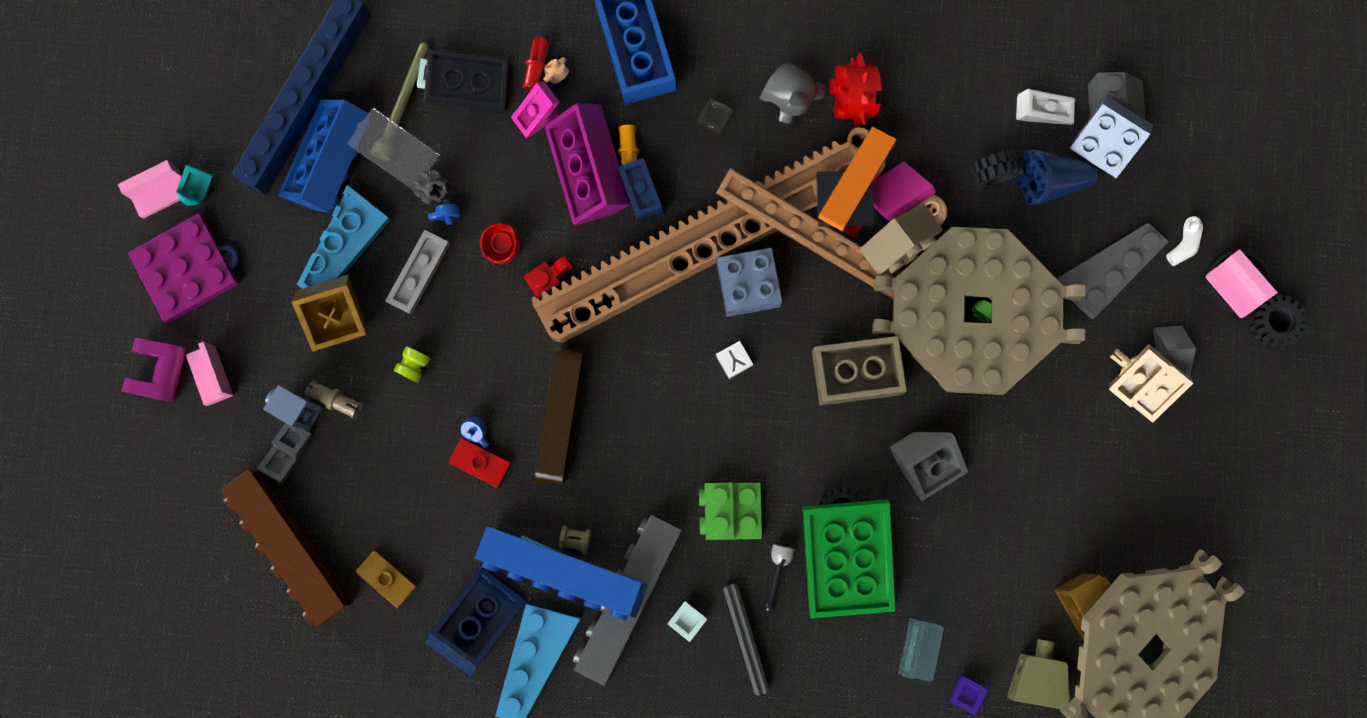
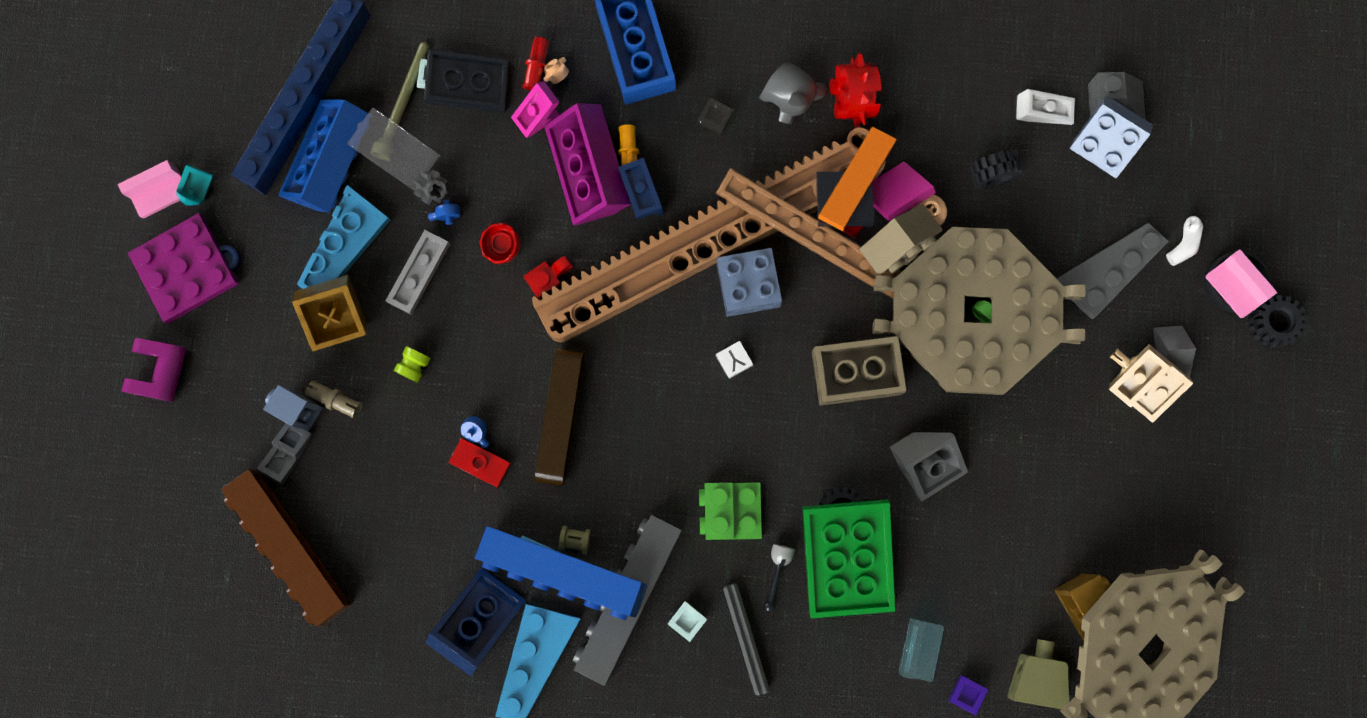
(209, 374): bright pink panel -> none
(386, 579): pearl gold plate -> none
(1053, 176): dark blue cone -> none

